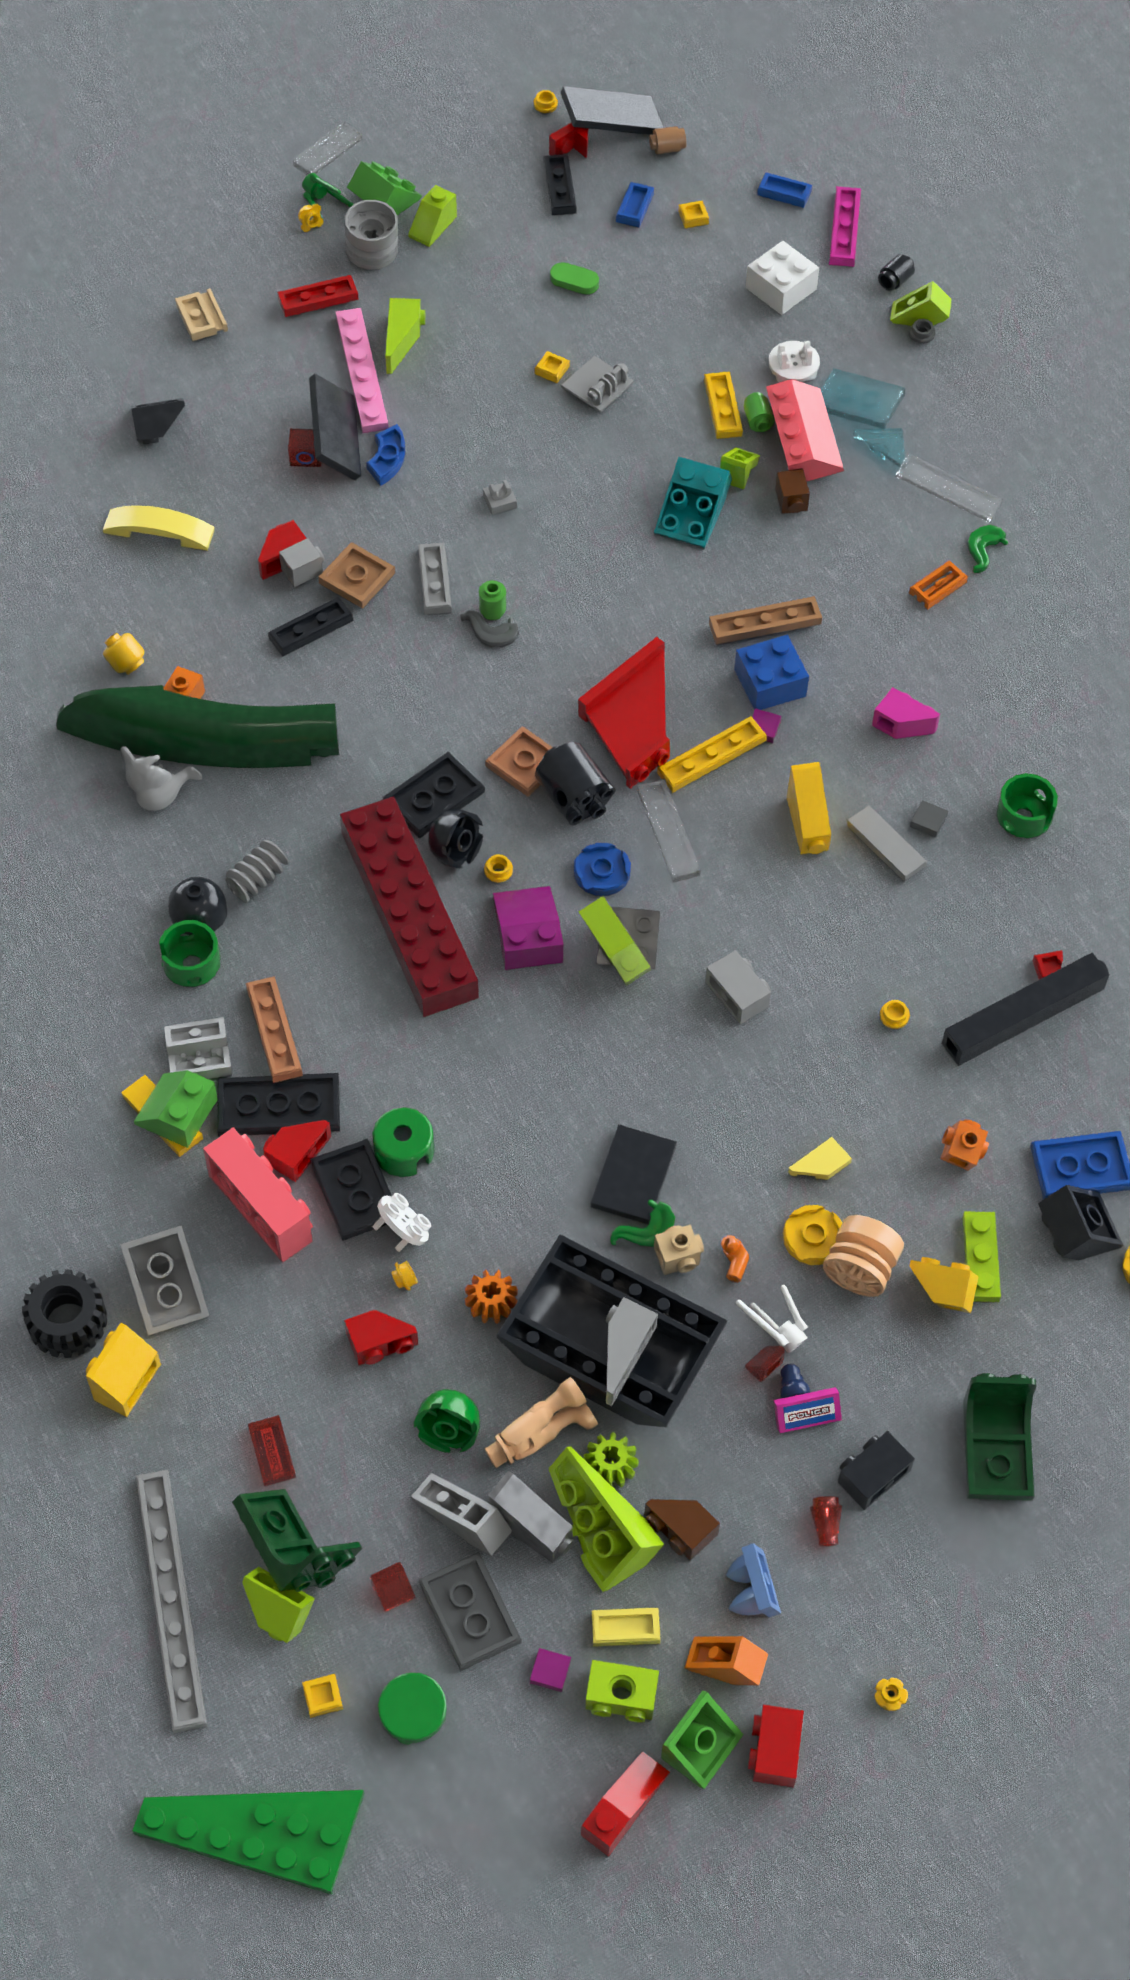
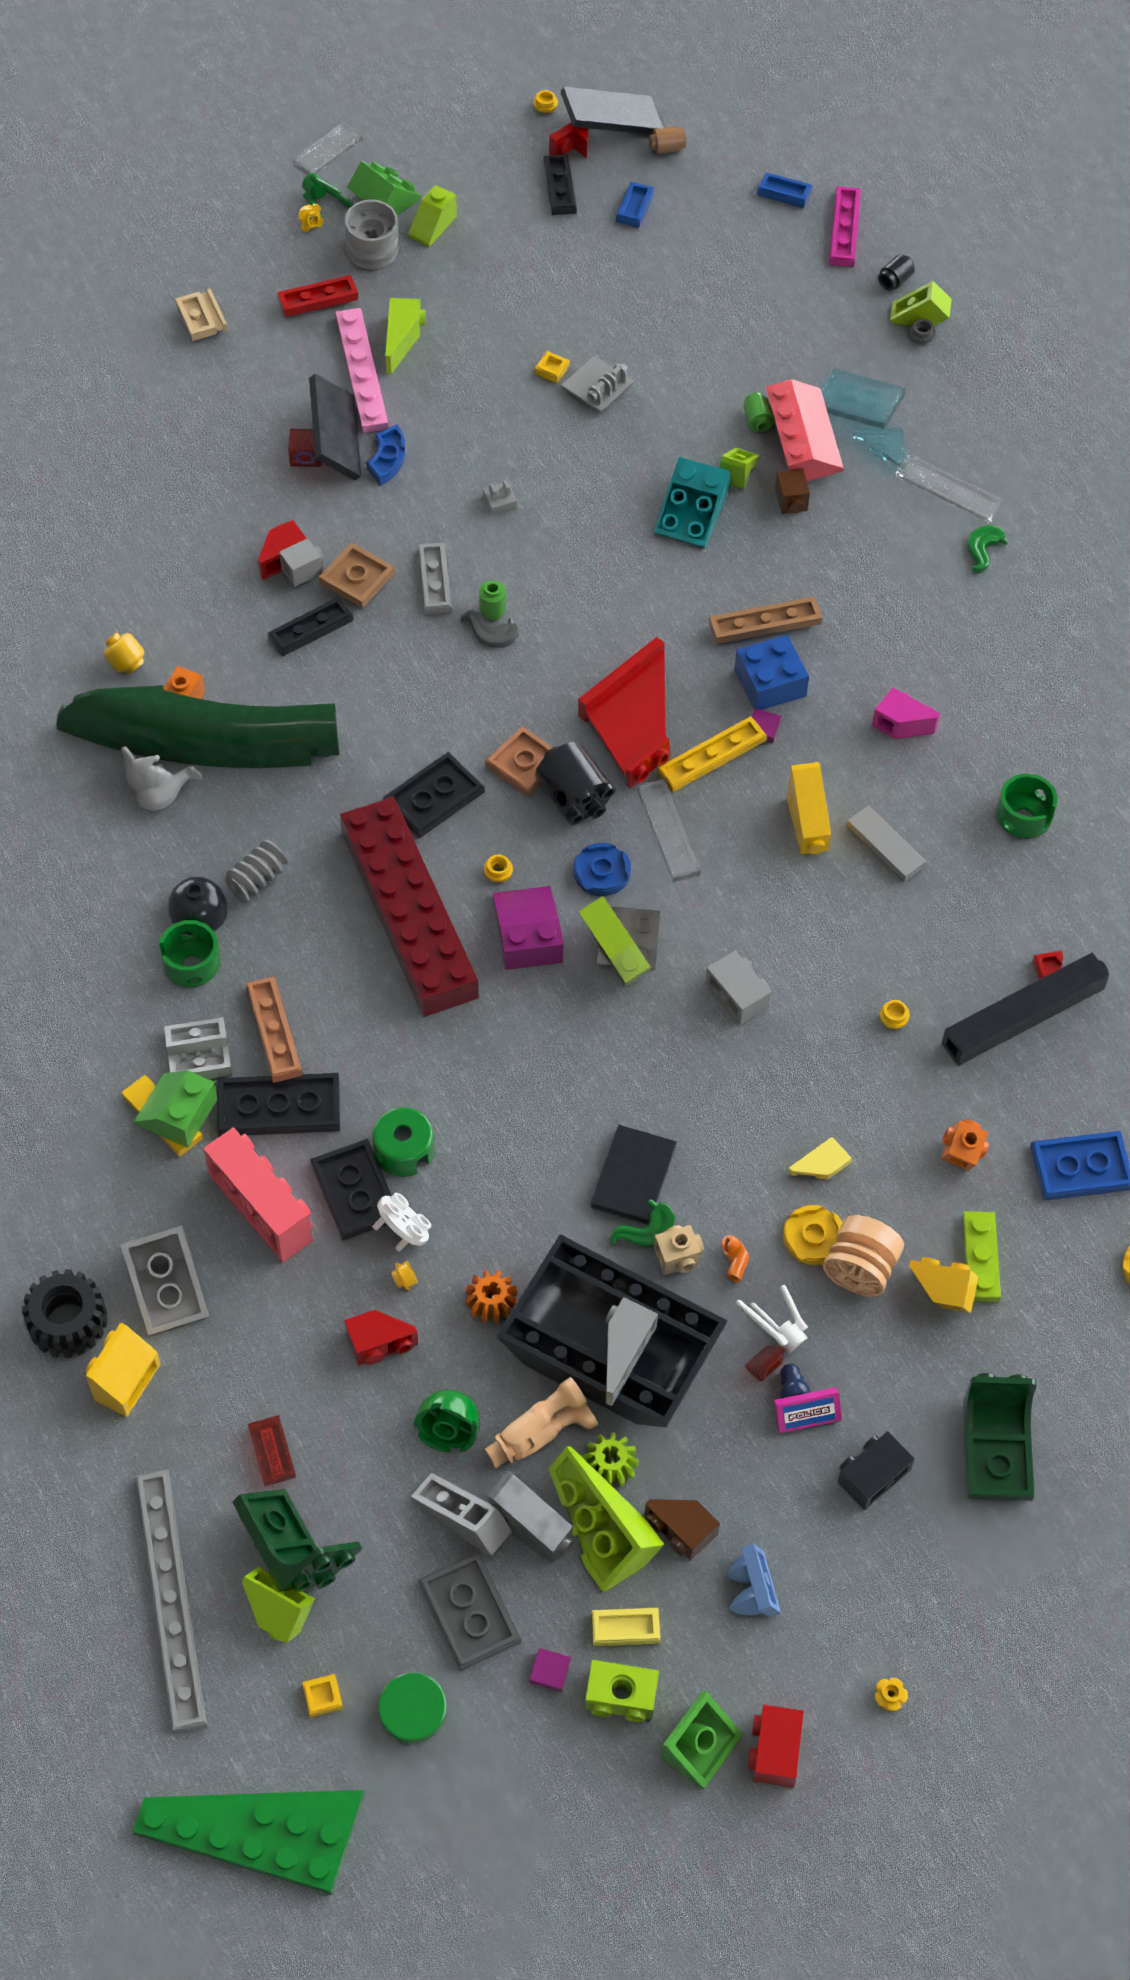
(155, 419): black slope -> none
(160, 522): light yellow slope -> none
(295, 1146): red slope -> none
(392, 1586): clear red slope -> none
(455, 837): black cylinder -> none
(574, 278): bright green tile -> none
(623, 1803): red slope -> none
(693, 214): yellow tile -> none
(723, 405): yellow tile -> none
(727, 1659): orange slope -> none
(782, 277): white brick -> none
(791, 353): white plate -> none
(826, 1517): clear red cone -> none
(929, 818): dark grey tile -> none
(932, 595): orange tile -> none
(1079, 1223): black slope -> none

